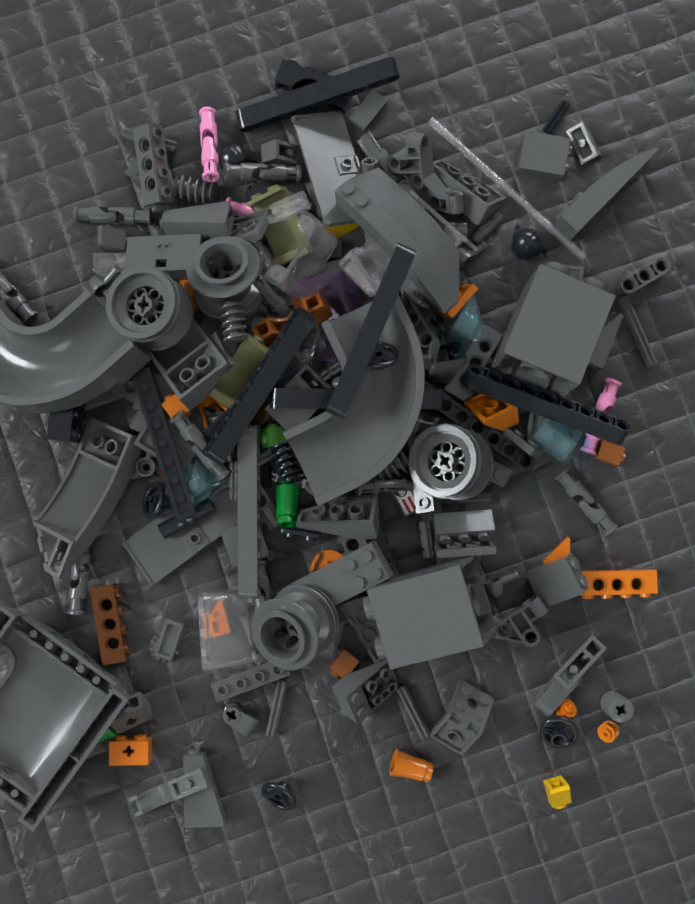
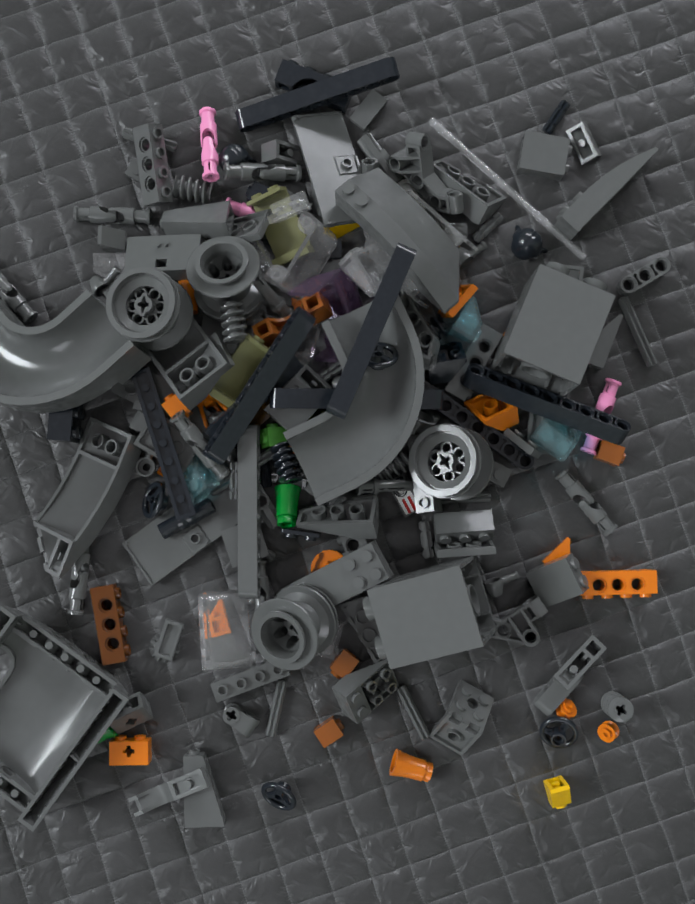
(329, 731): none -> dark orange brick

